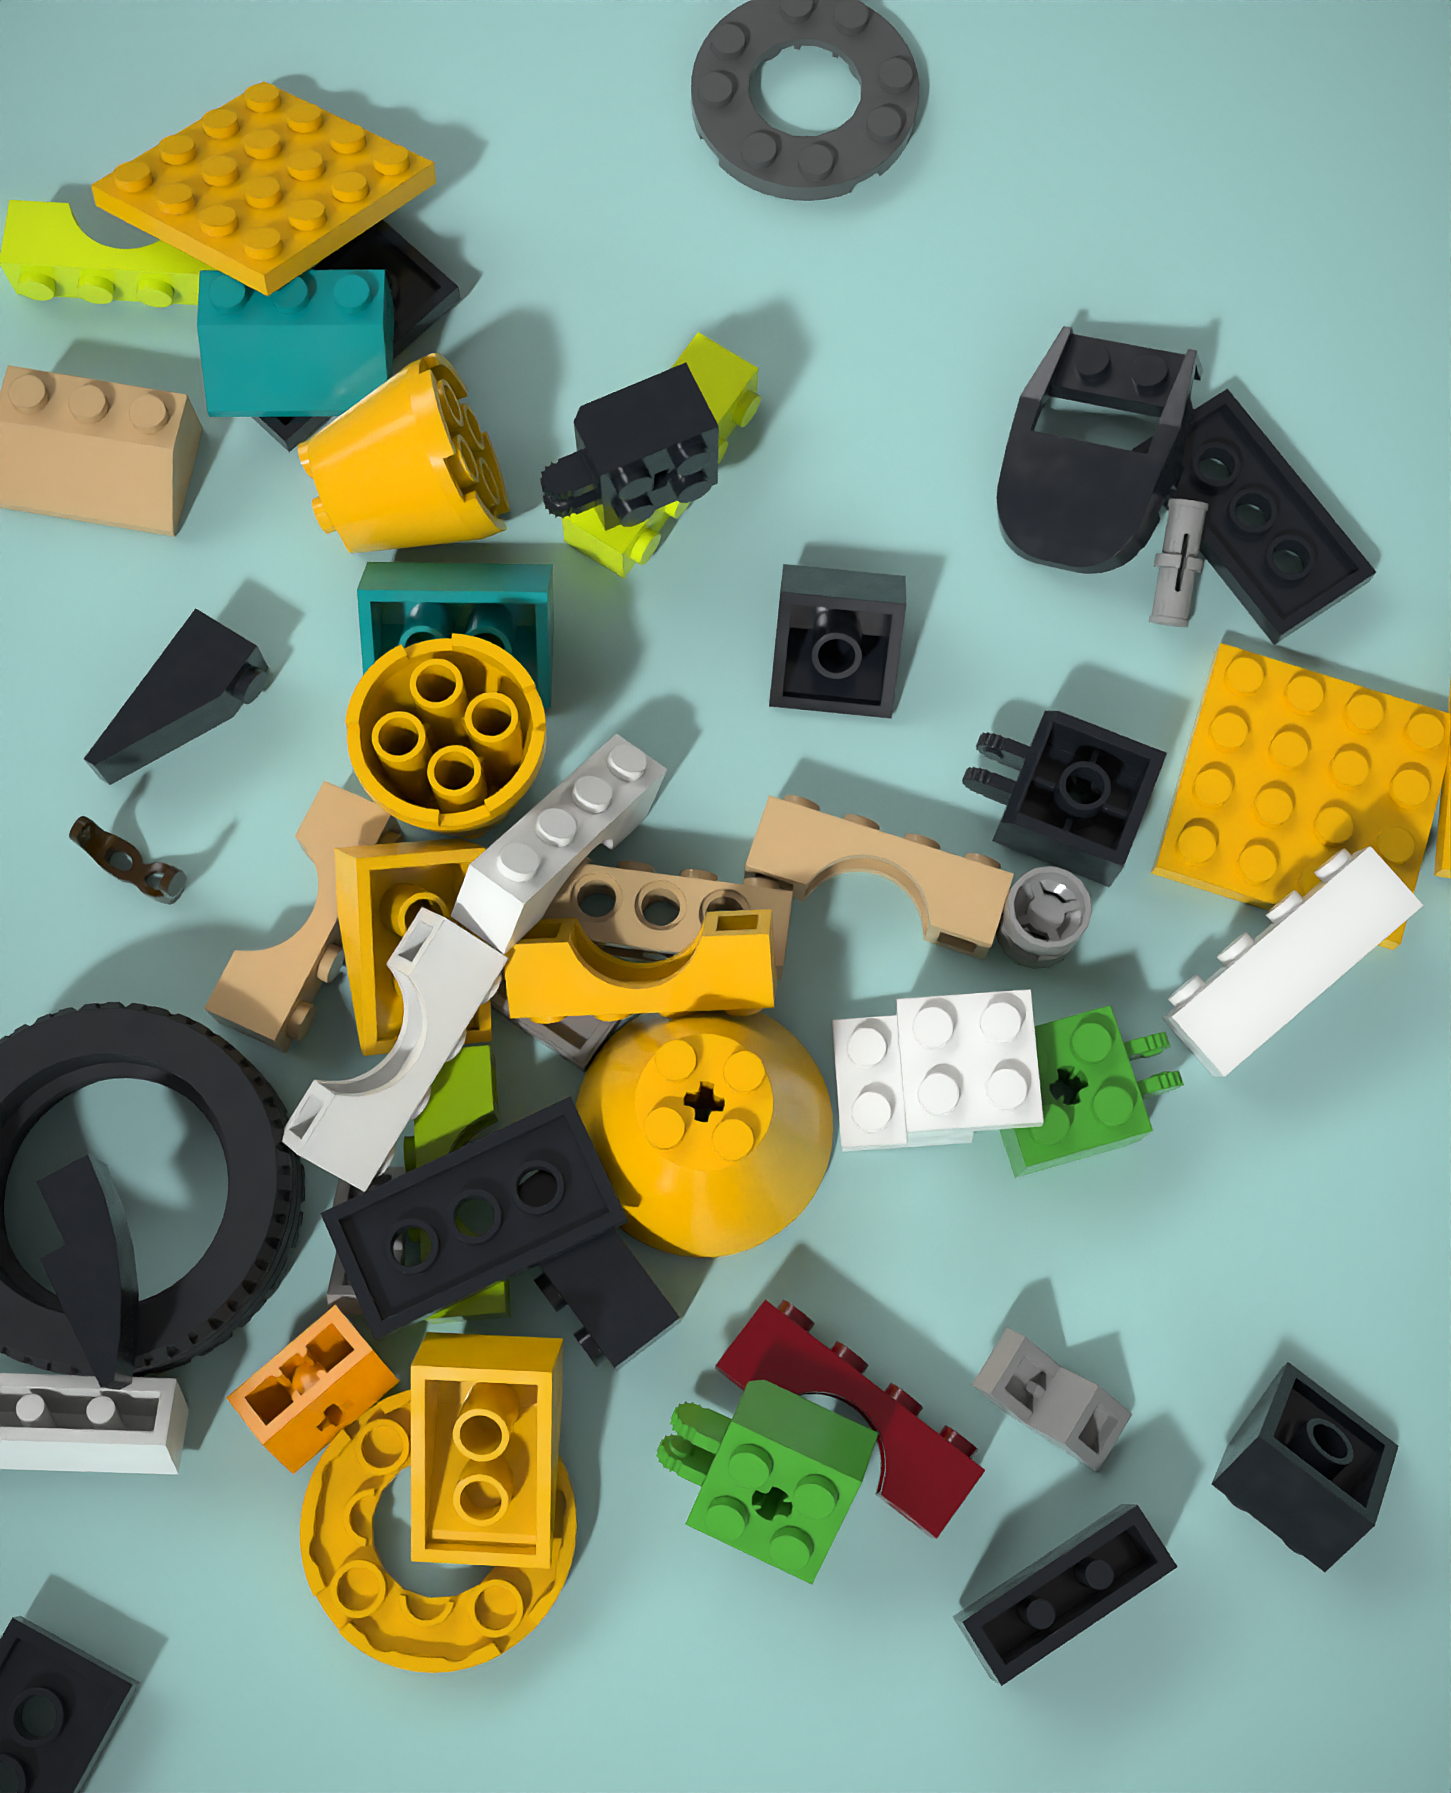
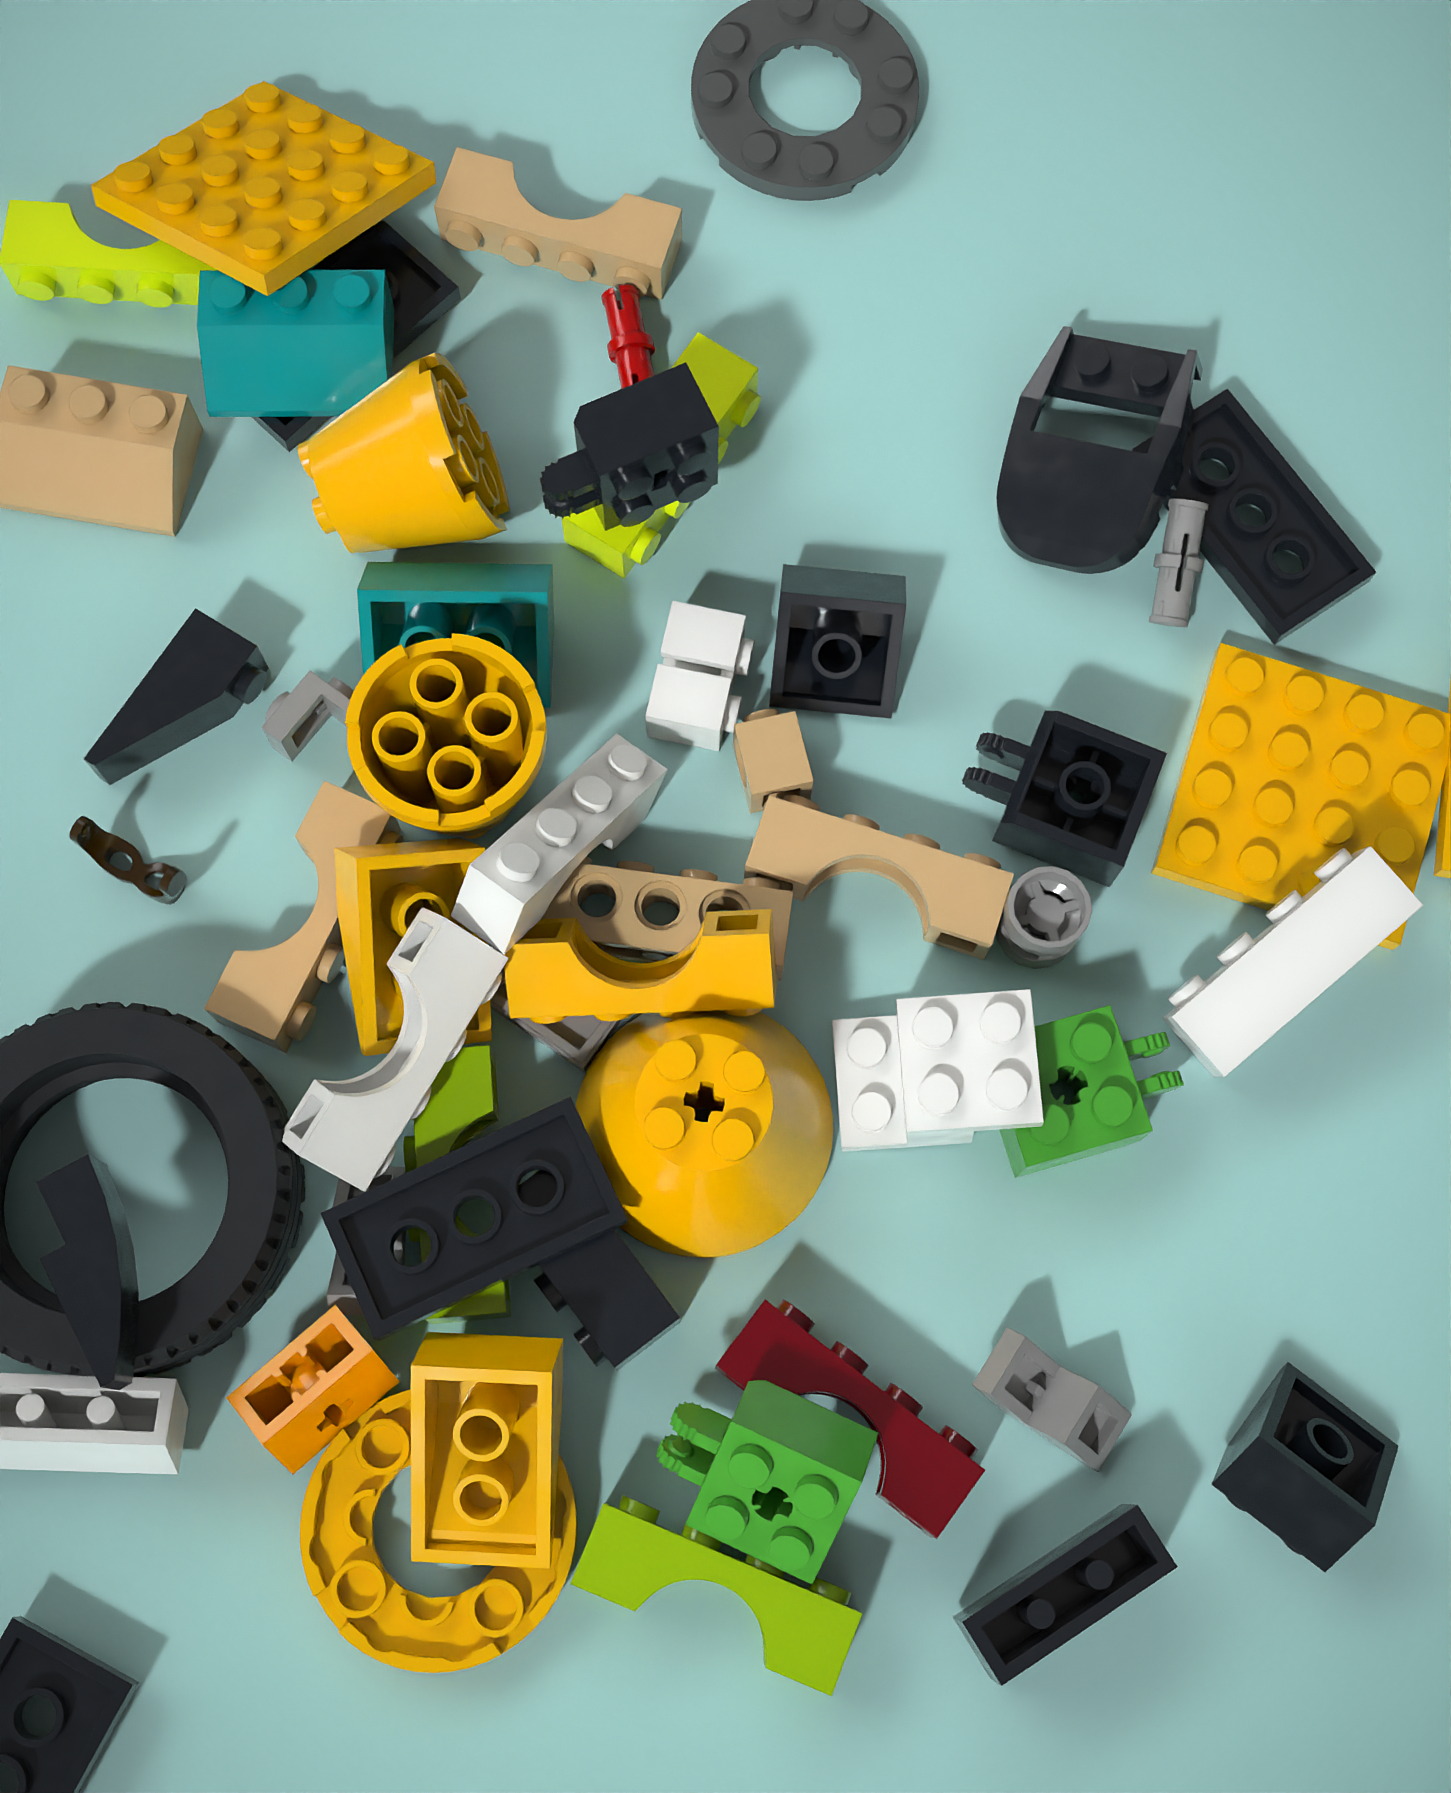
(300, 714): none -> light grey bracket
(623, 245): none -> tan arch
(629, 343): none -> red pin
(695, 682): none -> white piece
(771, 757): none -> tan brick
(801, 1628): none -> lime arch

